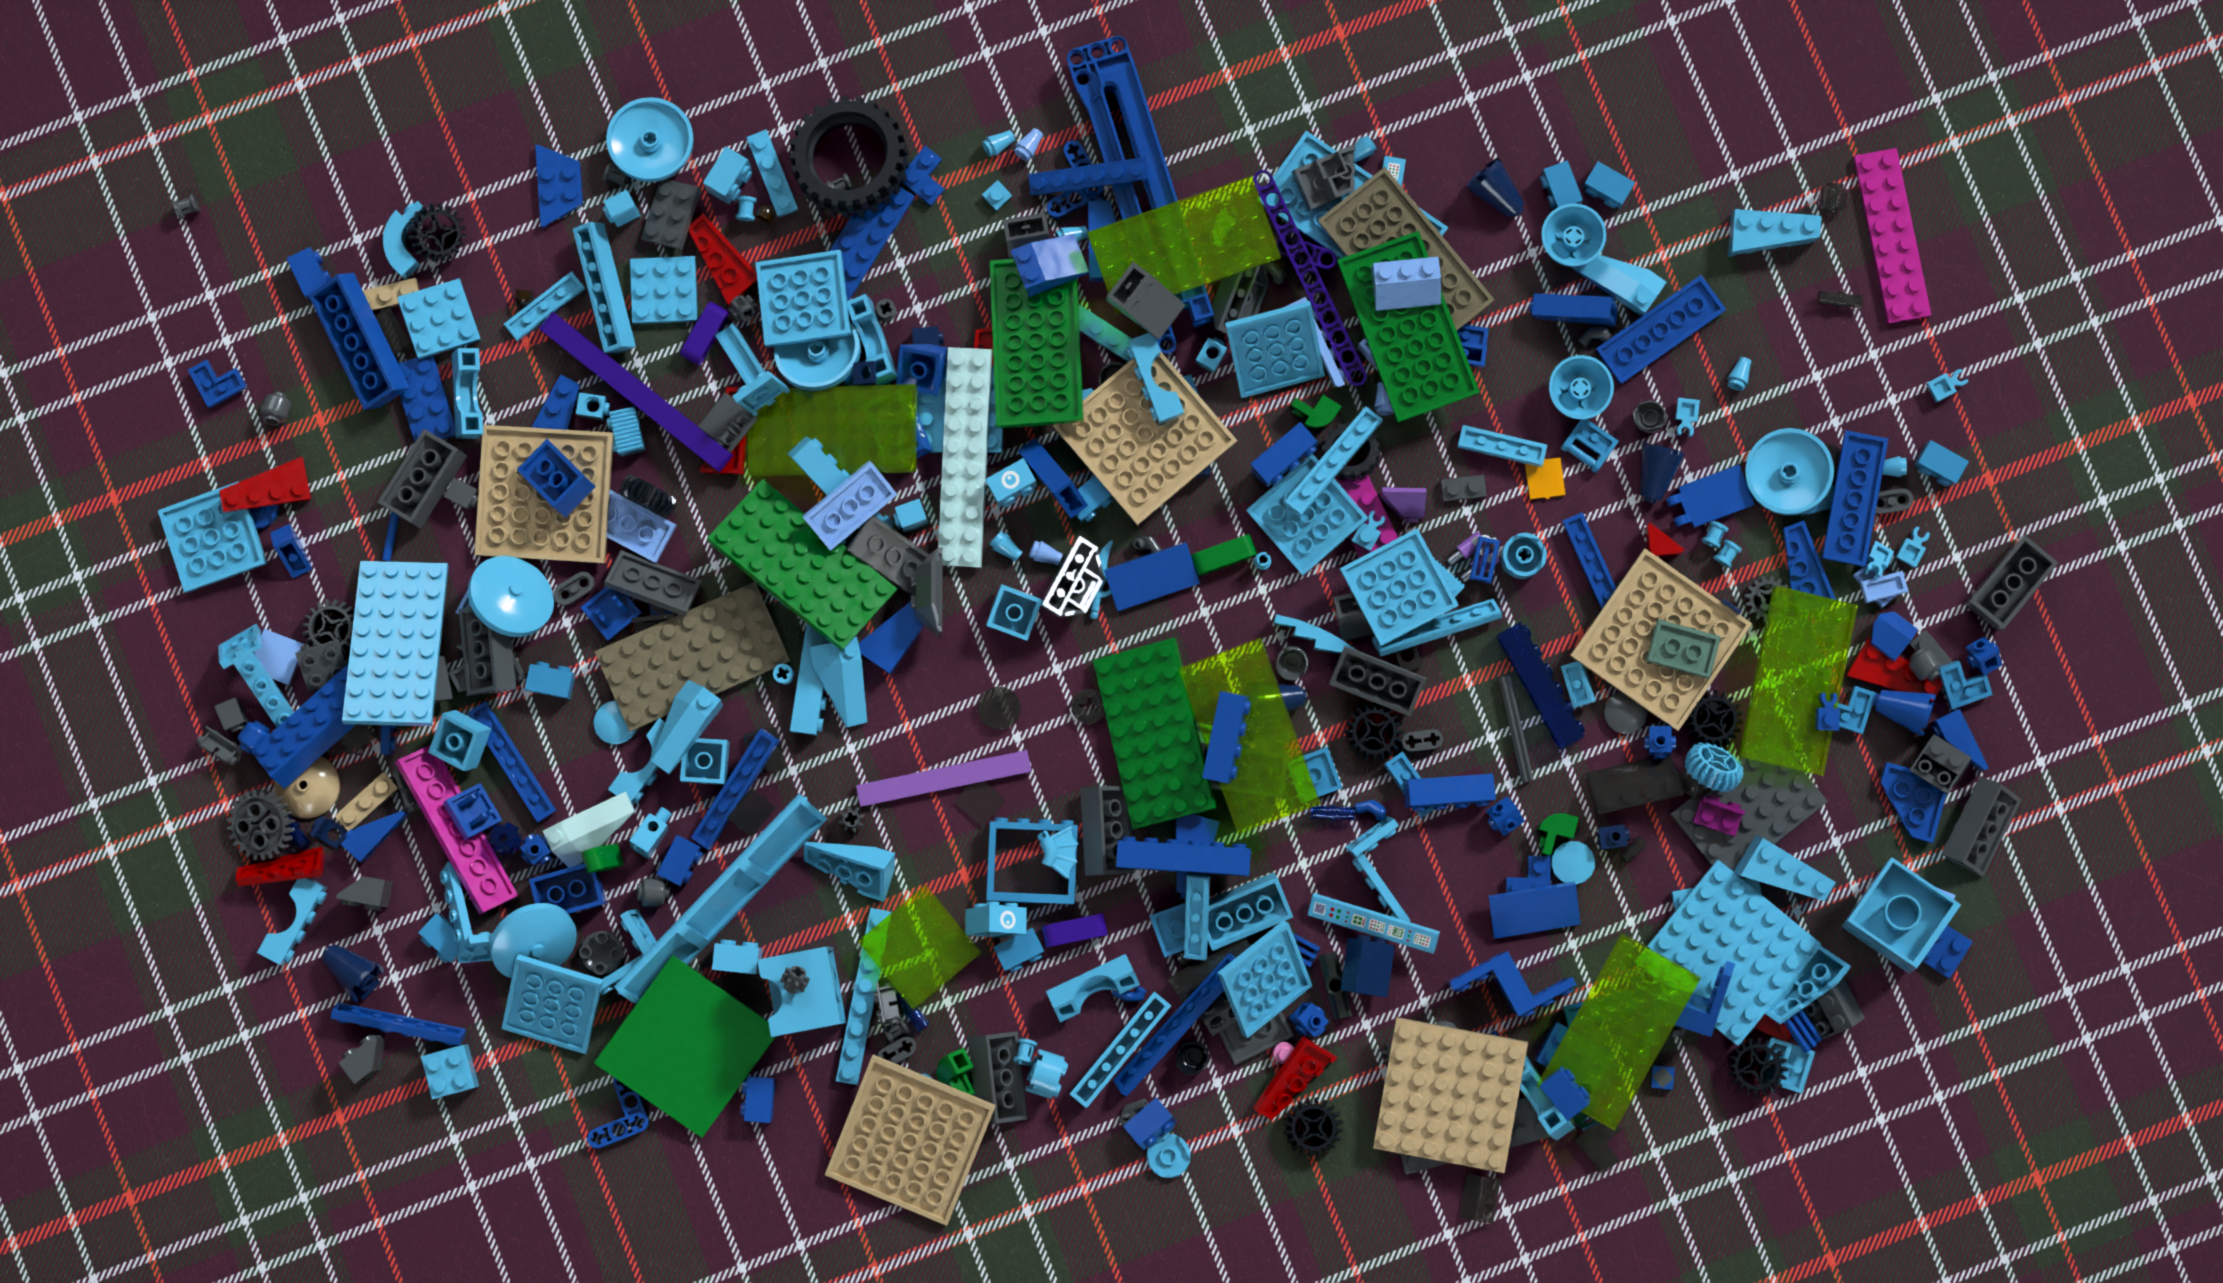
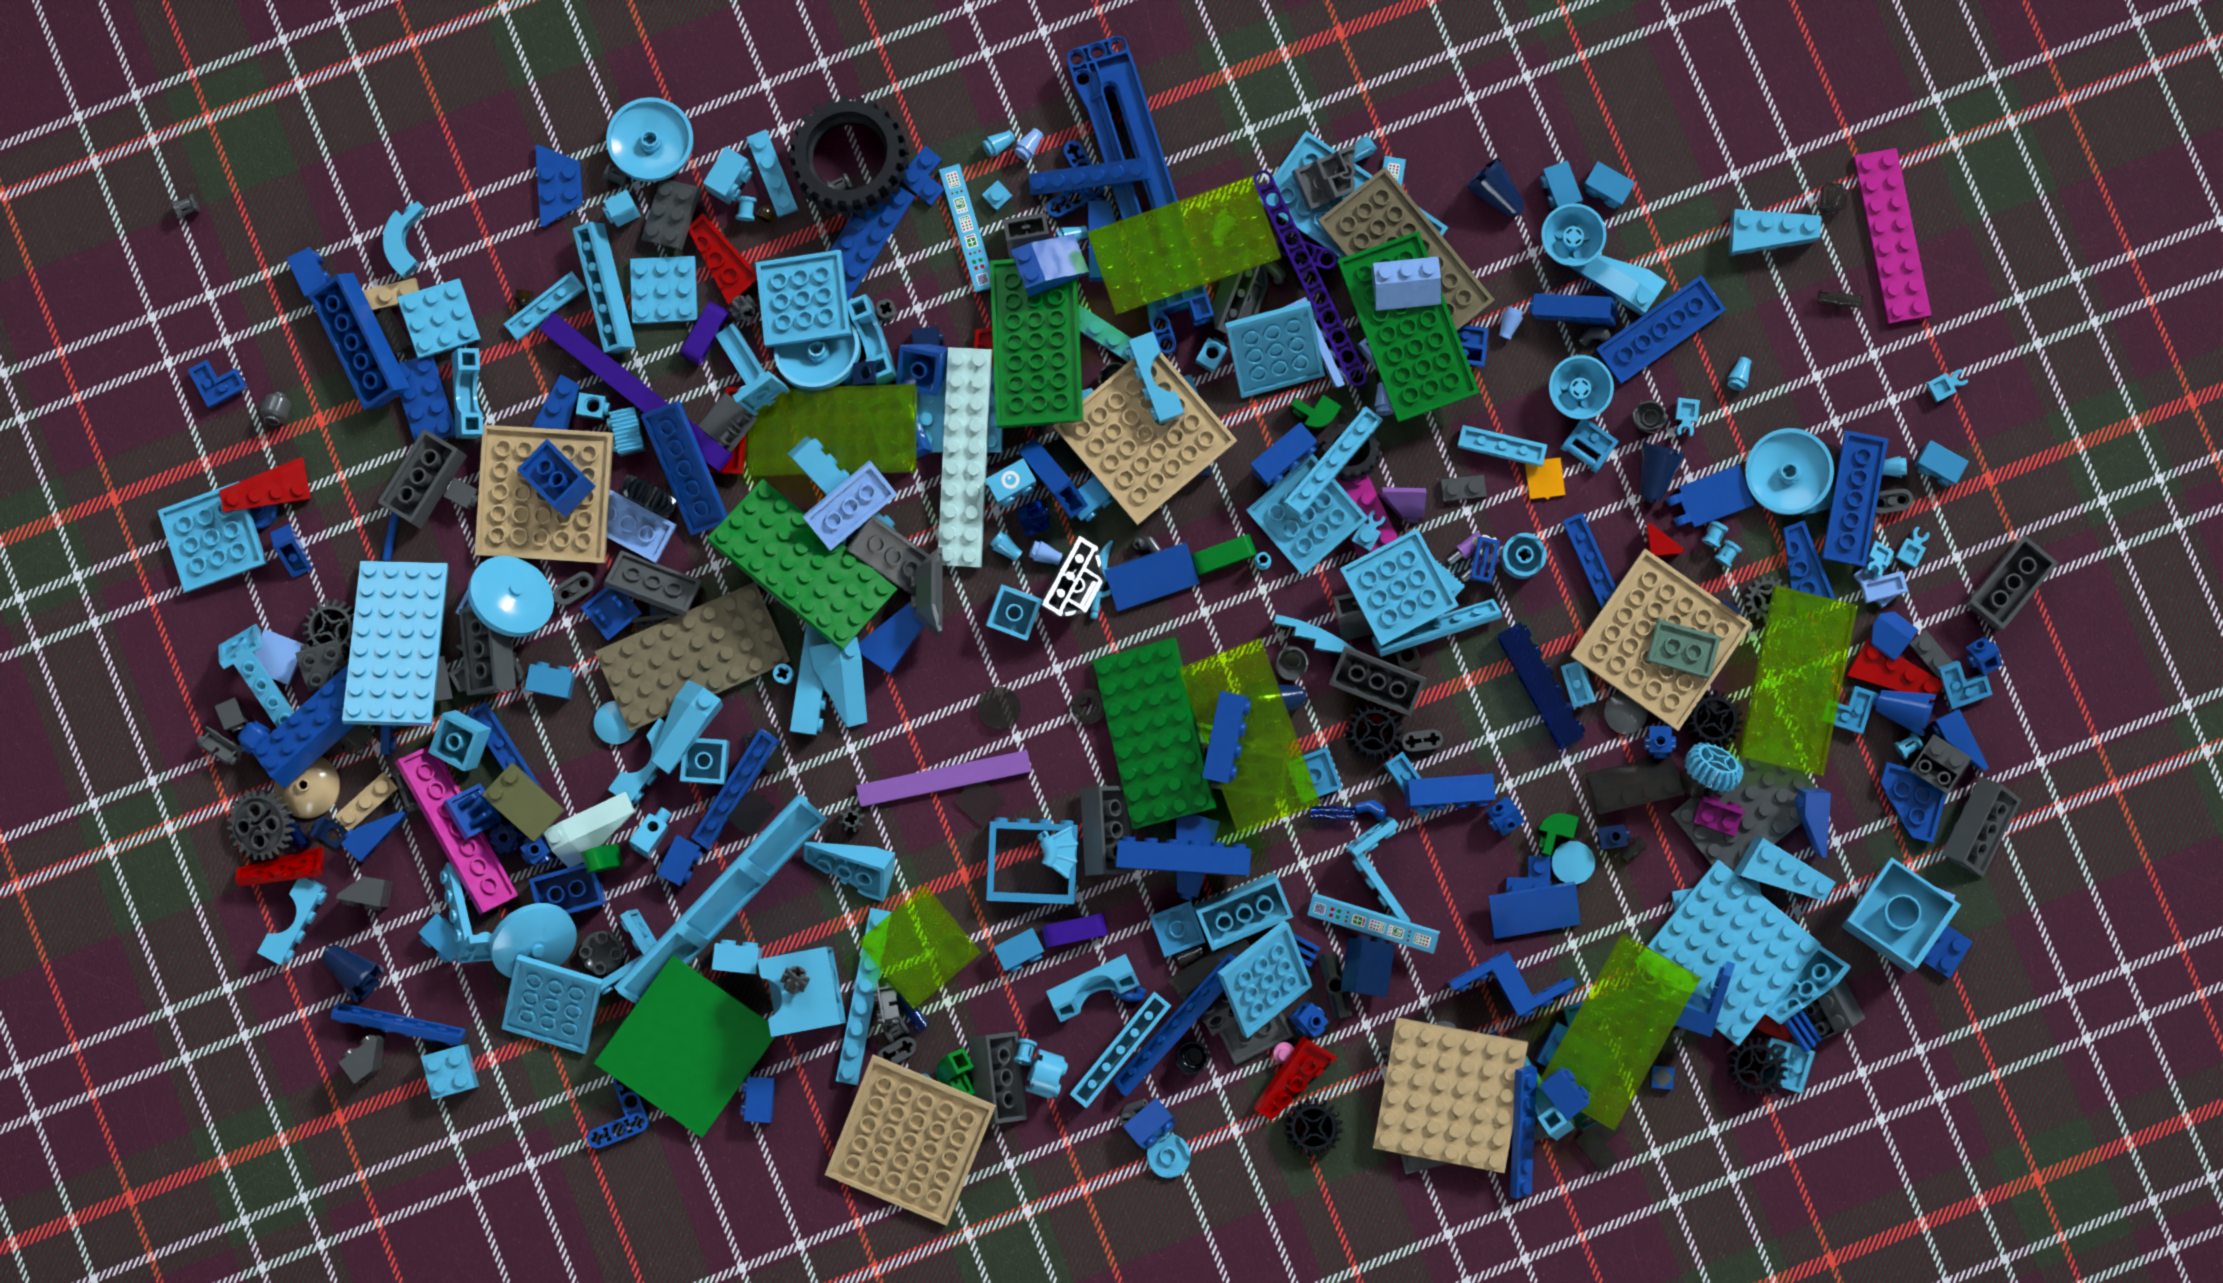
(434, 222): black gear -> none
(523, 802): none -> olive slope
(652, 892): dark grey head -> none
(684, 467): none -> blue plate
(910, 516): medium azure brick -> none
(966, 227): none -> medium azure tile
(995, 920): medium azure brick -> none
(1033, 517): none -> clear blue brick
(1145, 301): dark grey slope -> none
(1196, 916): medium azure tile -> none
(1479, 1198): clear smoke panel -> none
(1510, 321): none -> light blue cone
(1516, 729): dark grey axle -> none
(1523, 1131): none -> blue plate
(1814, 813): none -> blue slope
(1827, 717): blue plate -> none
(1908, 745): none -> medium azure bush
(1925, 665): dark grey head -> none

